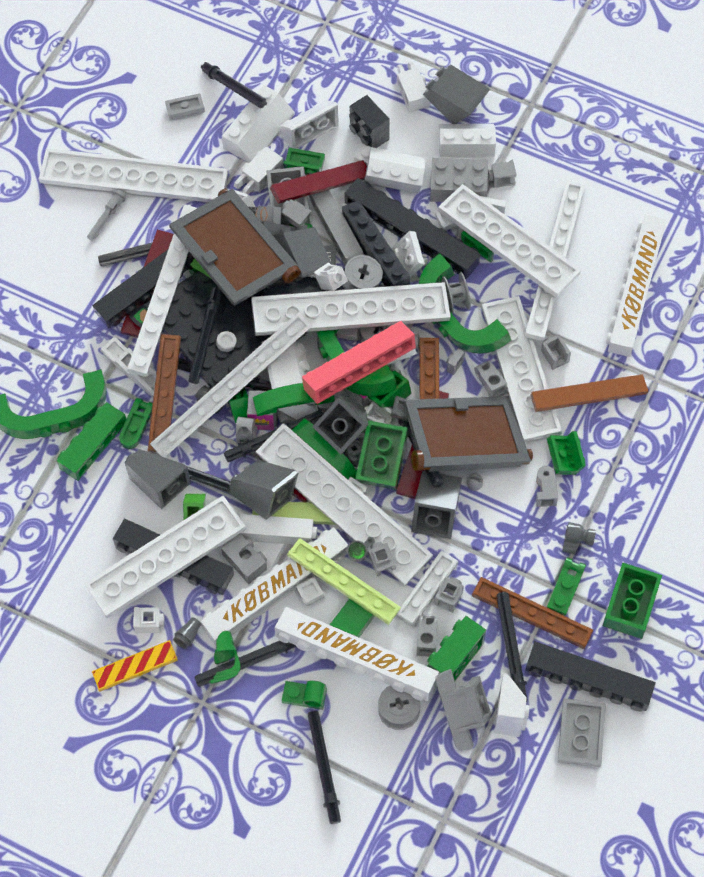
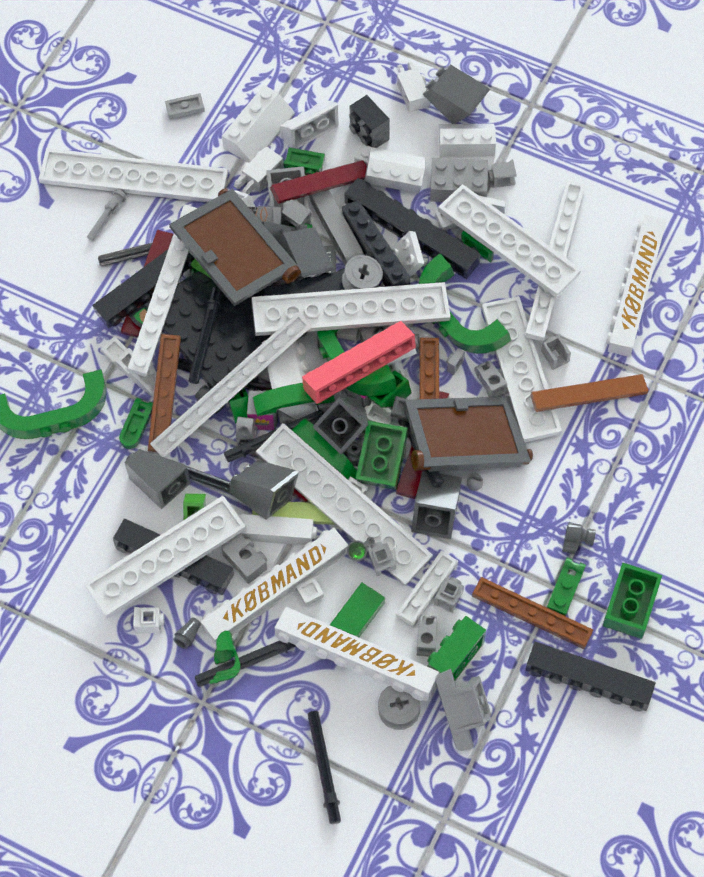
(91, 441): green brick -> none
(134, 665): yellow tile -> none
(215, 73): black axle -> none
(226, 341): white tile -> none
(305, 695): green plate -> none
(330, 277): white window -> none
(344, 581): yellowish green tile -> none
(457, 292): light grey piece -> none
(511, 641): black axle -> none
(511, 709): white slope -> none
(548, 489): light grey leg -> none
(566, 453): green bracket -> none
(581, 732): light grey plate -> none

